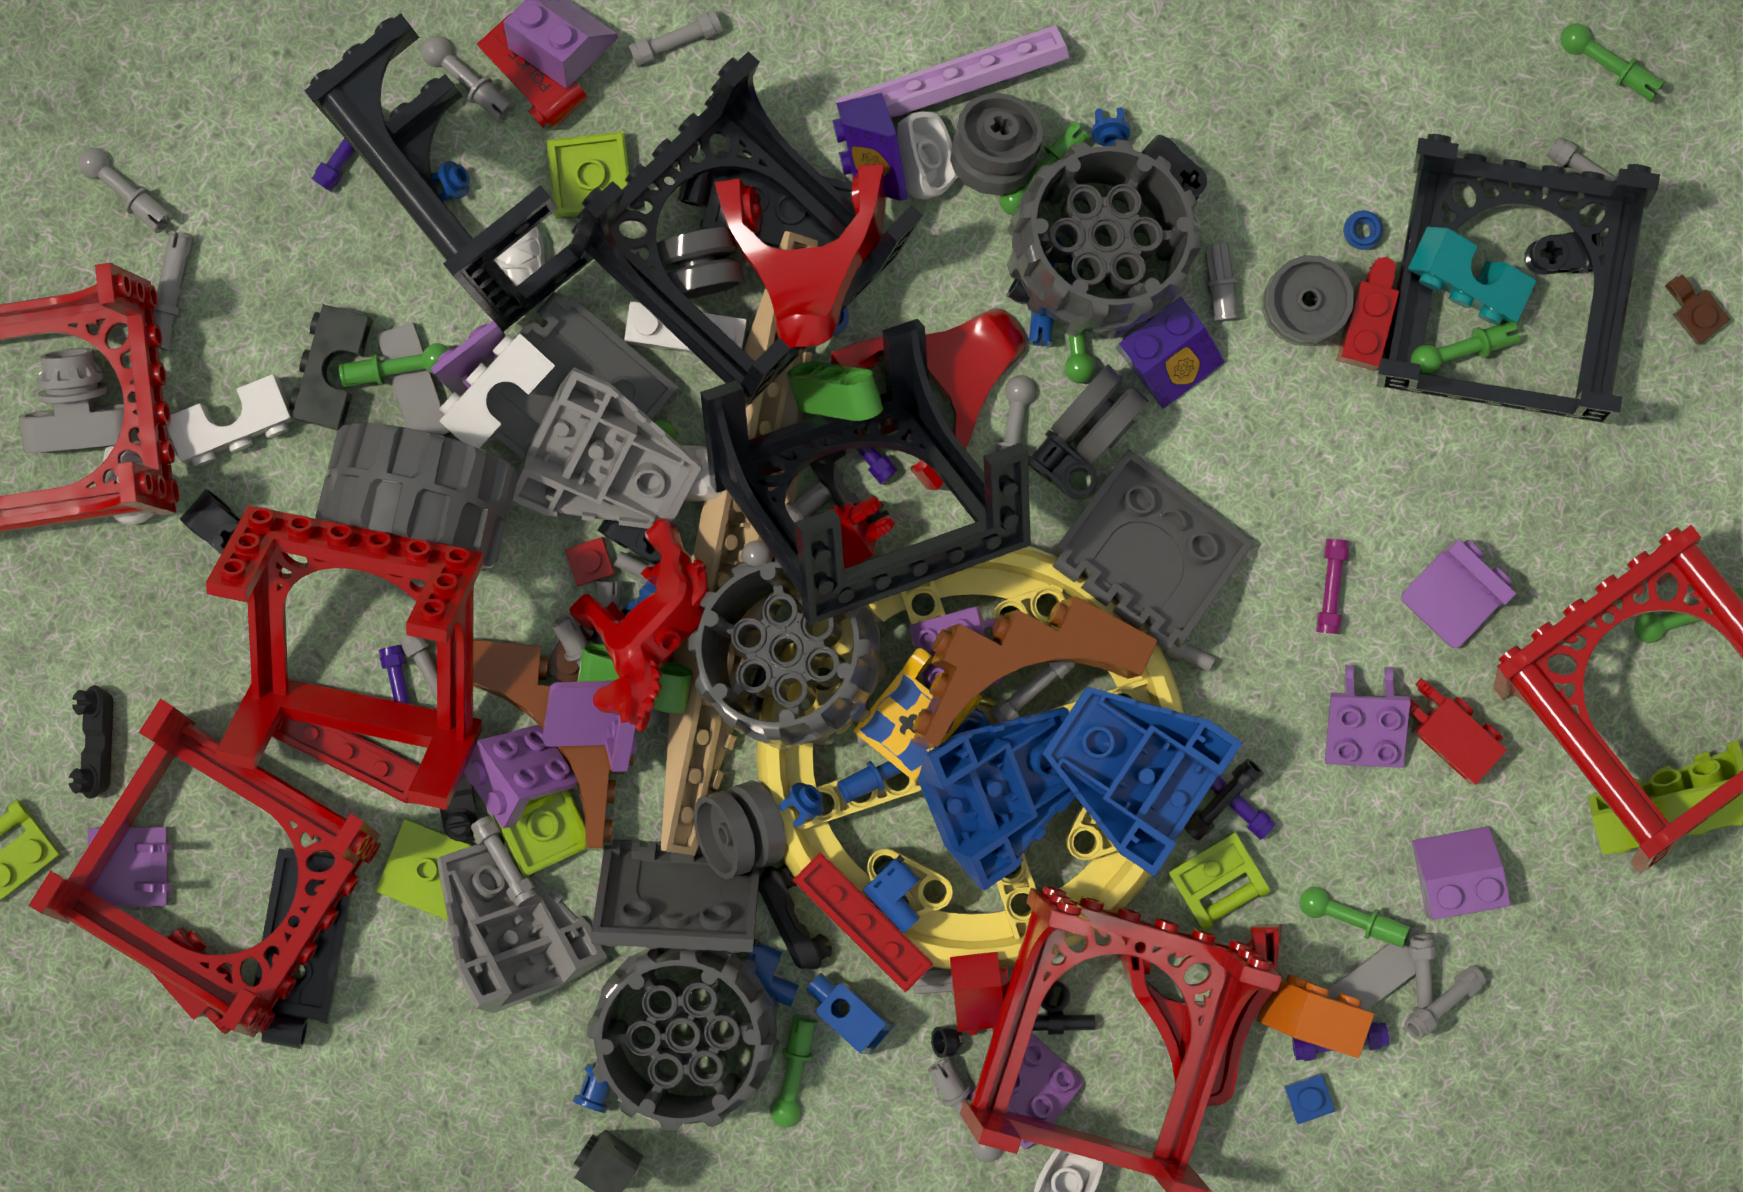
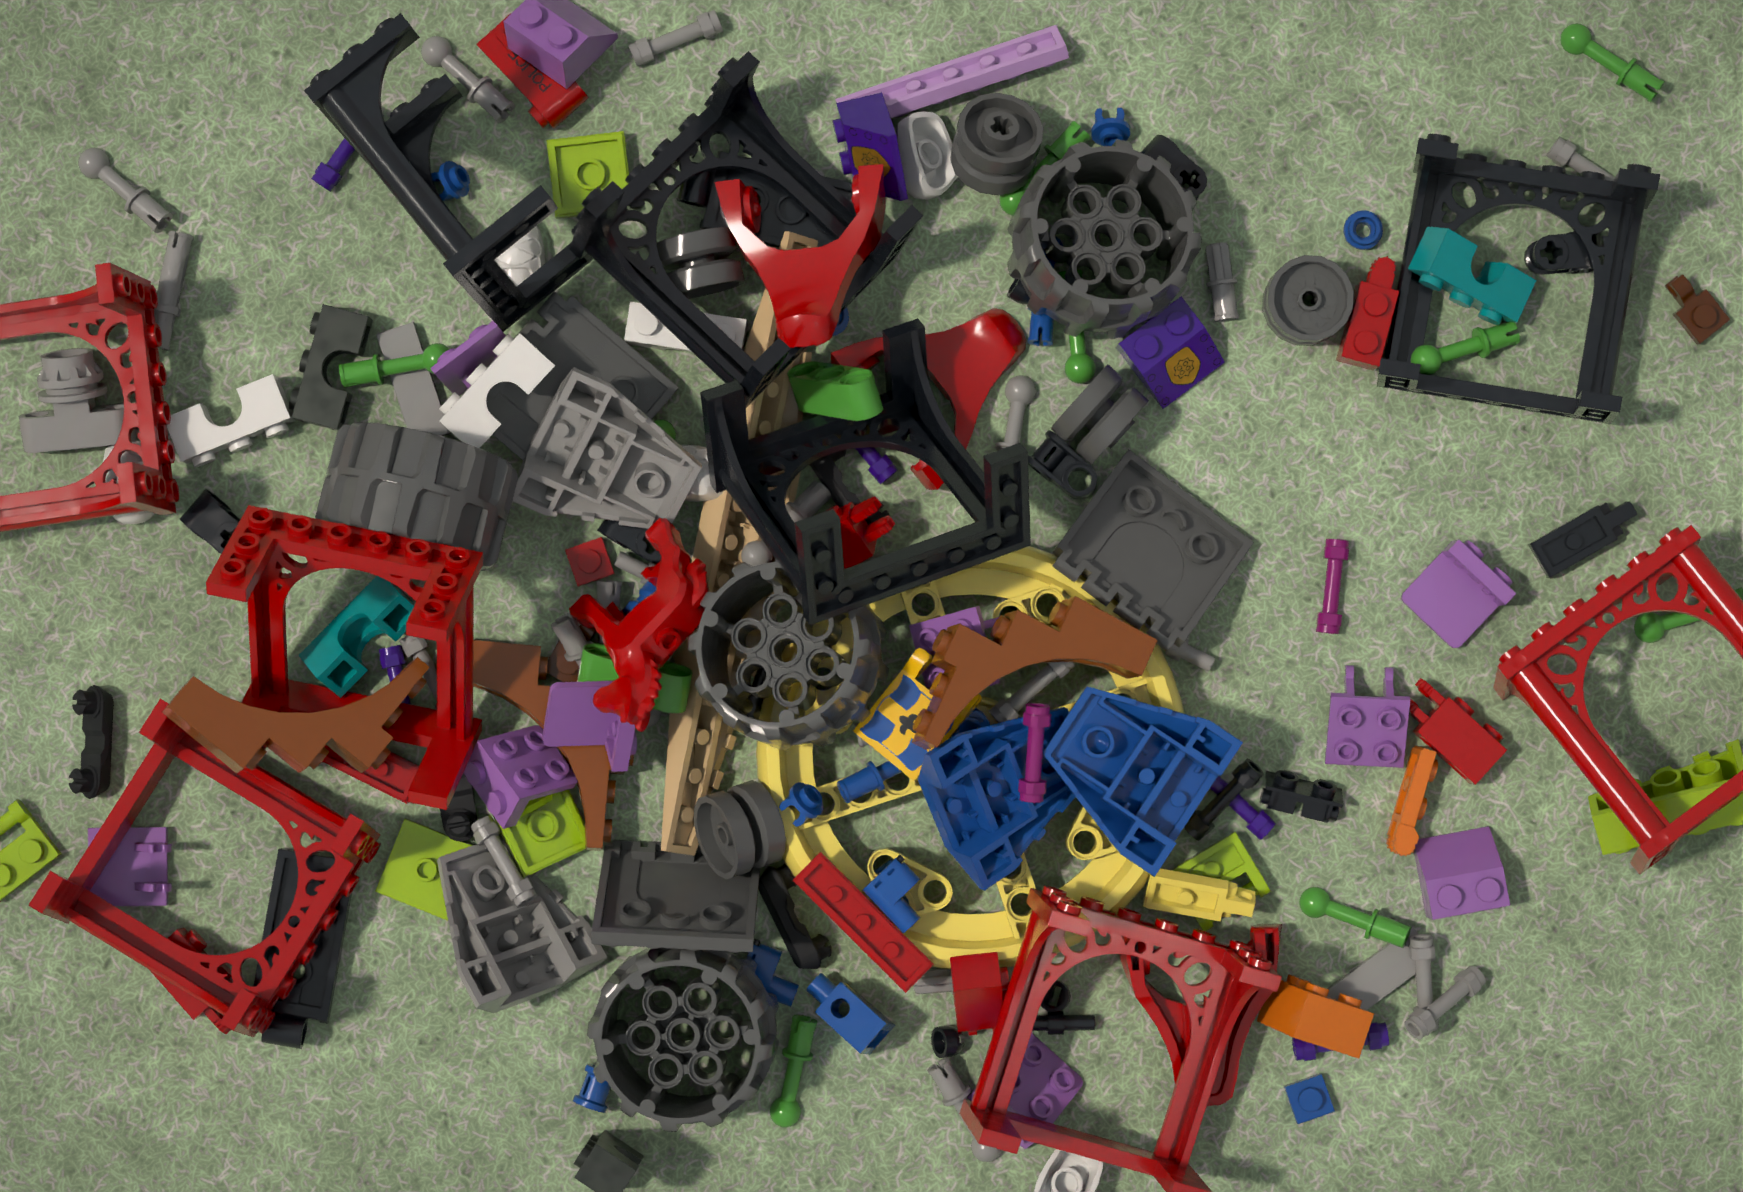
(239, 731): none -> dark orange arch
(338, 649): none -> teal arch
(1032, 787): none -> magenta bar
(1197, 896): none -> light yellow hinge
(1319, 798): none -> black hinge
(1411, 801): none -> orange hinge
(1580, 537): none -> black hinge

